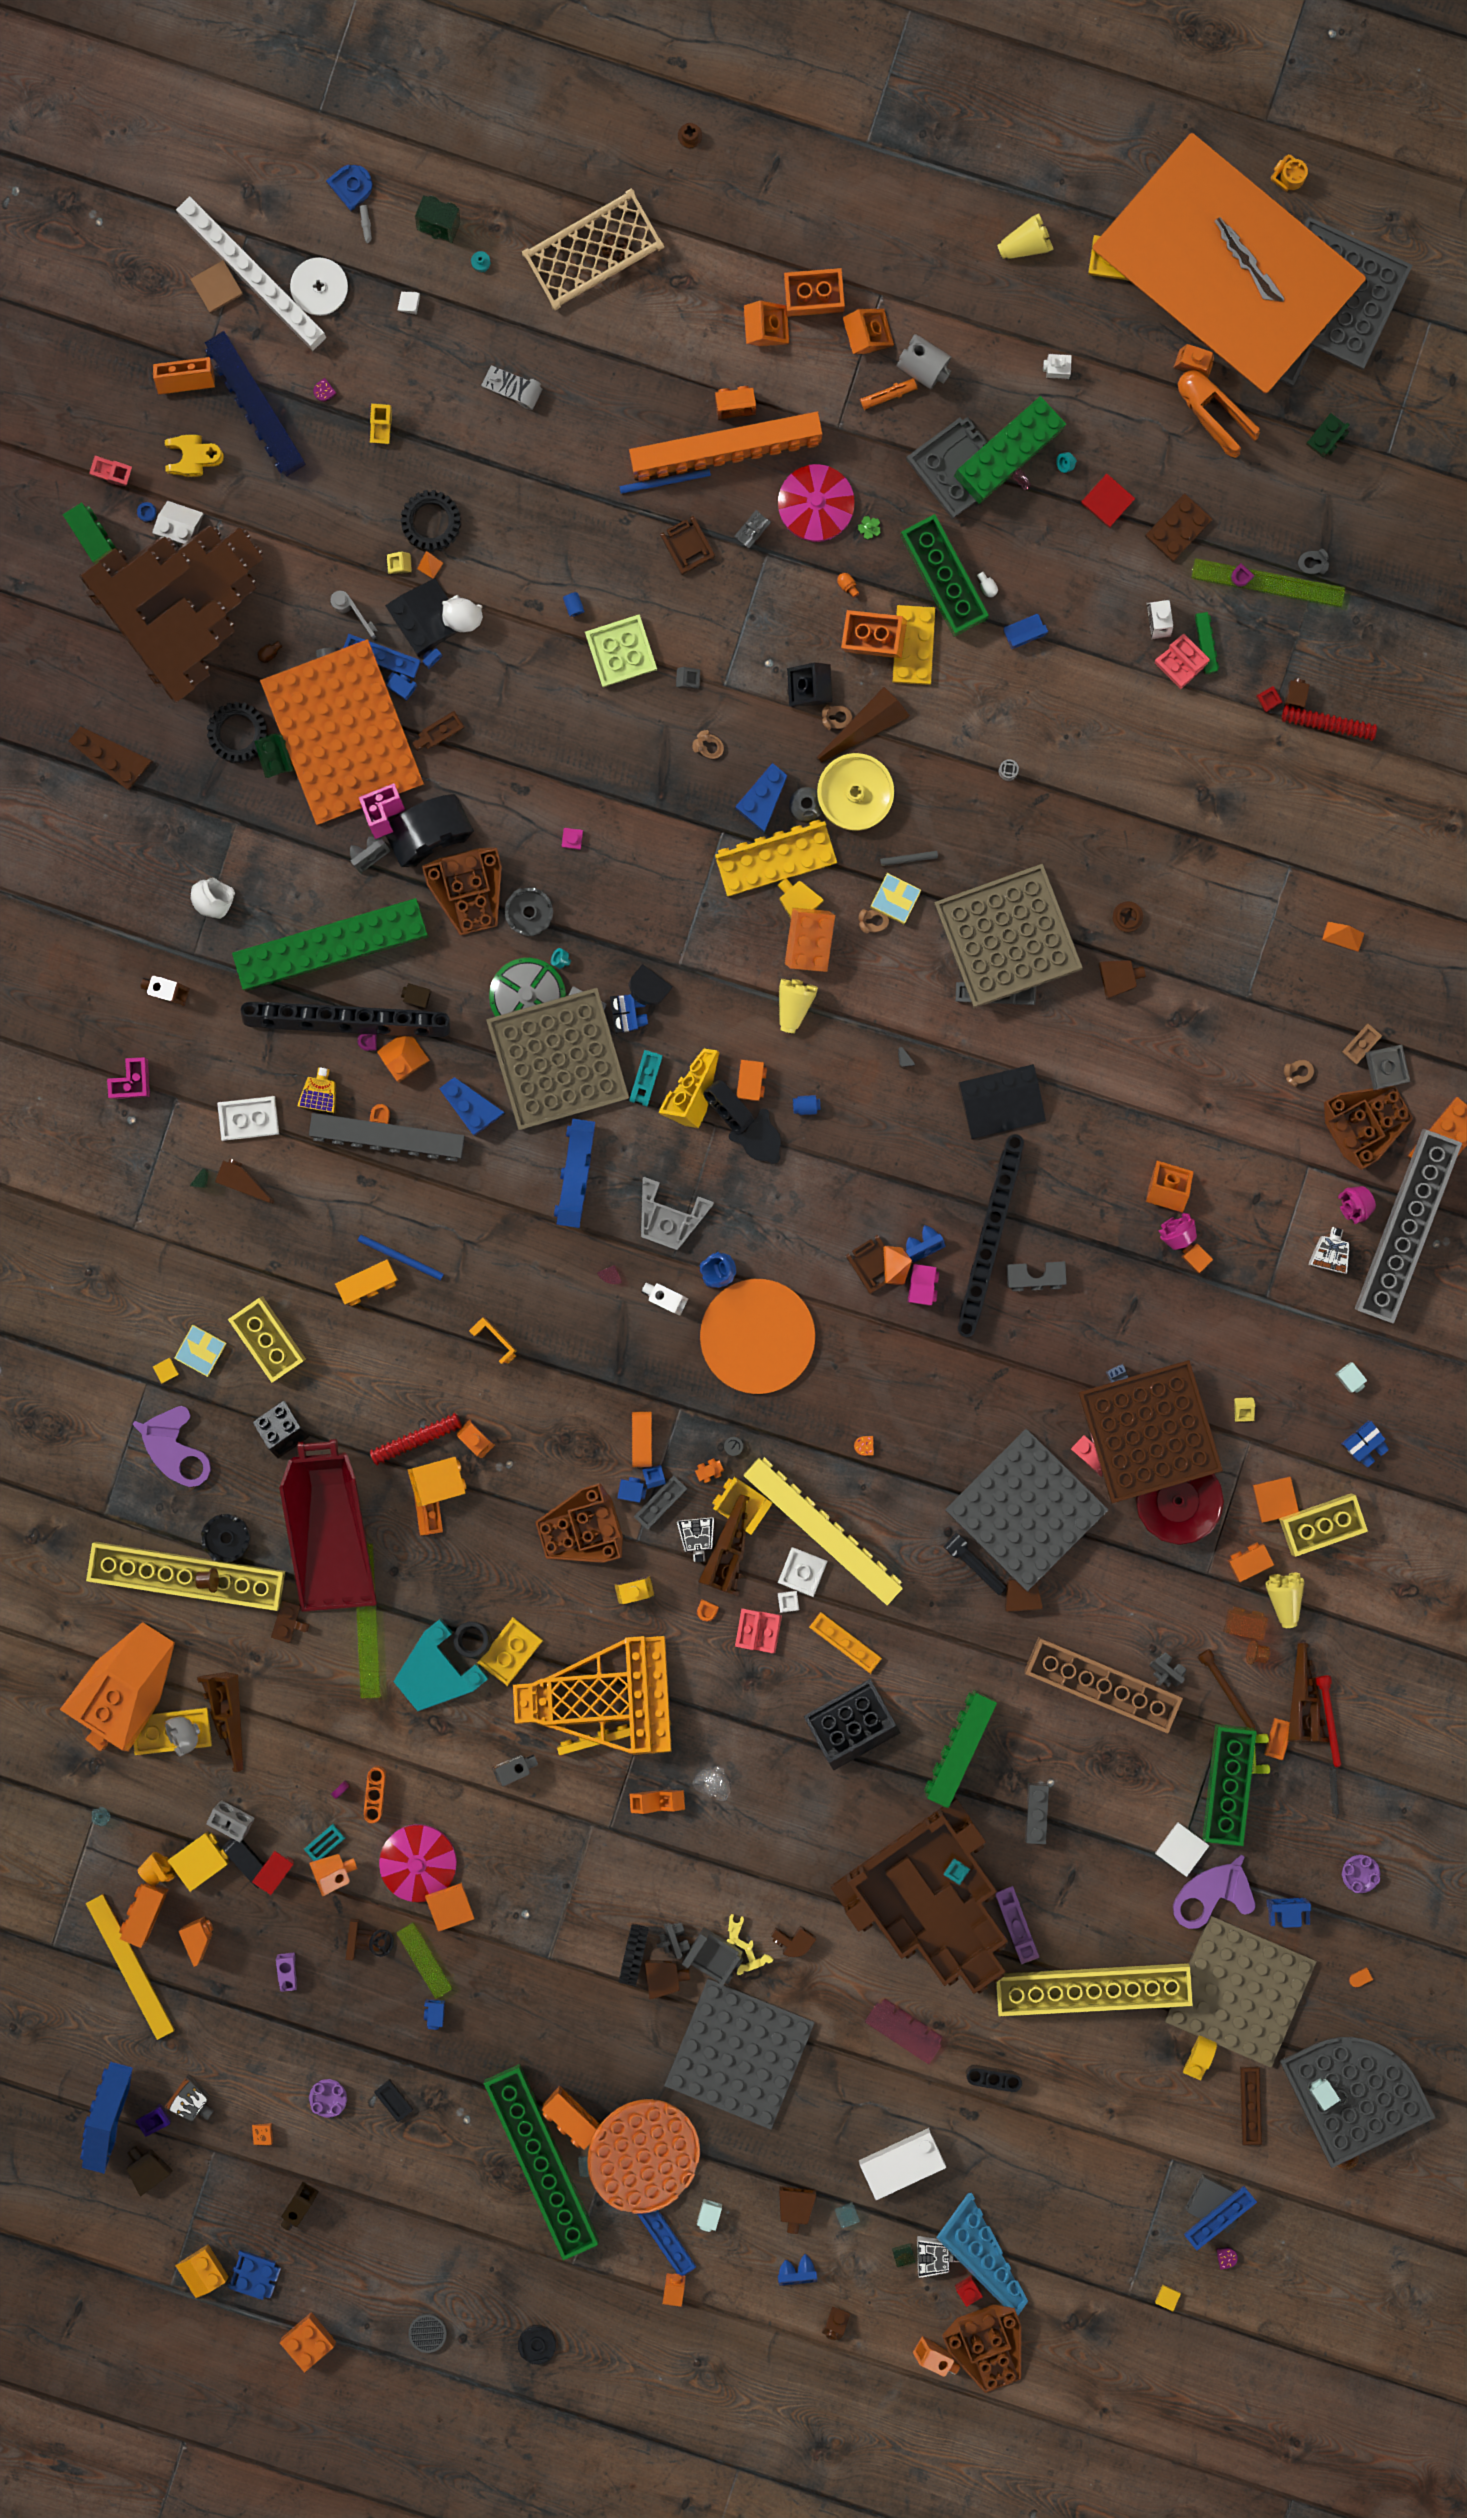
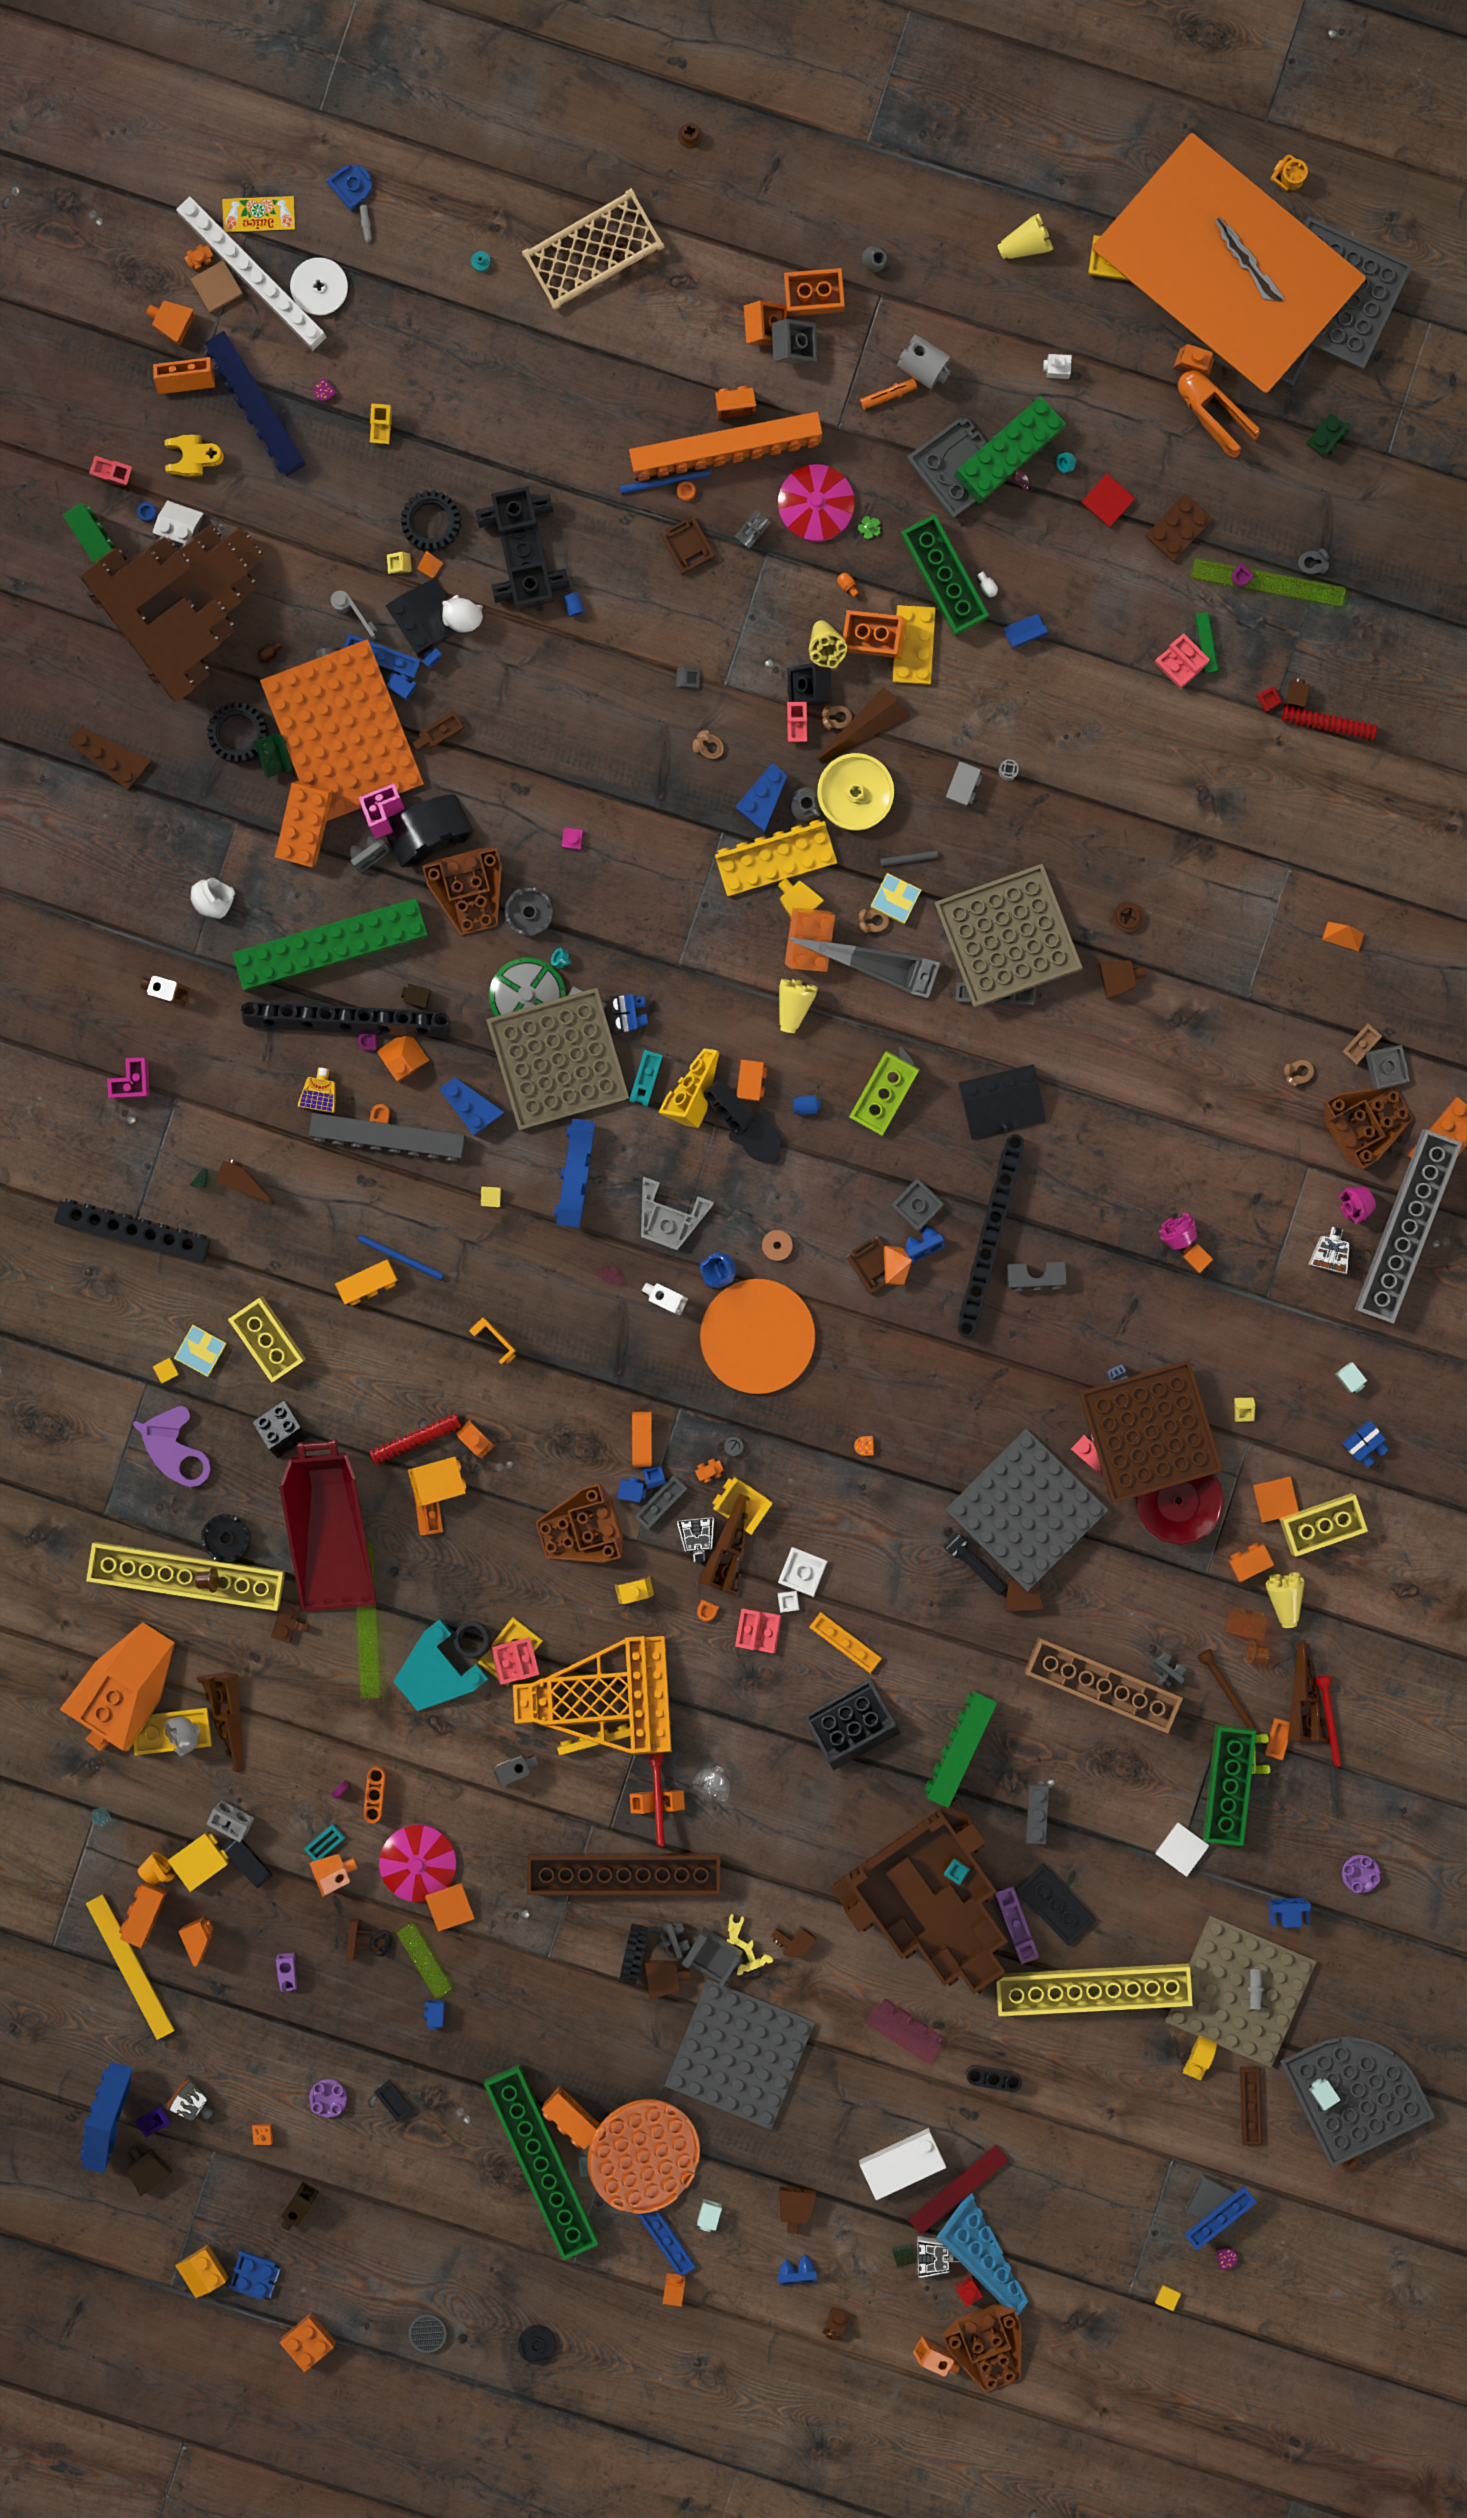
(65, 1217): none -> black brick
(171, 320): none -> orange torso
(195, 257): none -> orange piece
(248, 1118): white tile -> none
(258, 214): none -> sticker
(273, 1872): red panel -> none
(304, 823): none -> orange brick
(409, 302): white slope -> none
(438, 218): clear green brick -> none
(490, 1196): none -> light yellow slope
(513, 387): light grey door -> none
(514, 1660): none -> coral slope
(522, 548): none -> black piece
(621, 650): yellowish green plate -> none
(623, 1873): none -> reddish brown brick
(648, 987): black tile -> none
(656, 1761): none -> red piece
(686, 491): none -> orange tile
(777, 1236): none -> nougat piece
(794, 342): none -> dark grey brick
(797, 721): none -> coral brick
(825, 1533): light yellow brick -> none
(826, 645): none -> light yellow cone
(847, 2215): clear light blue plate -> none
(868, 330): orange slope -> none
(871, 1096): none -> lime plate
(874, 258): none -> dark grey piece
(903, 970): none -> dark grey plate
(917, 1204): none -> dark grey plate
(922, 1285): dark pink brick -> none
(958, 2189): none -> dark red tile
(963, 784): none -> light grey brick
(1055, 1904): none -> black tile
(1160, 618): white torso -> none
(1169, 1186): orange slope -> none
(1209, 1886): medium lavender animal -> none
(1256, 1989): none -> light grey pin
(1360, 1978): orange piece -> none

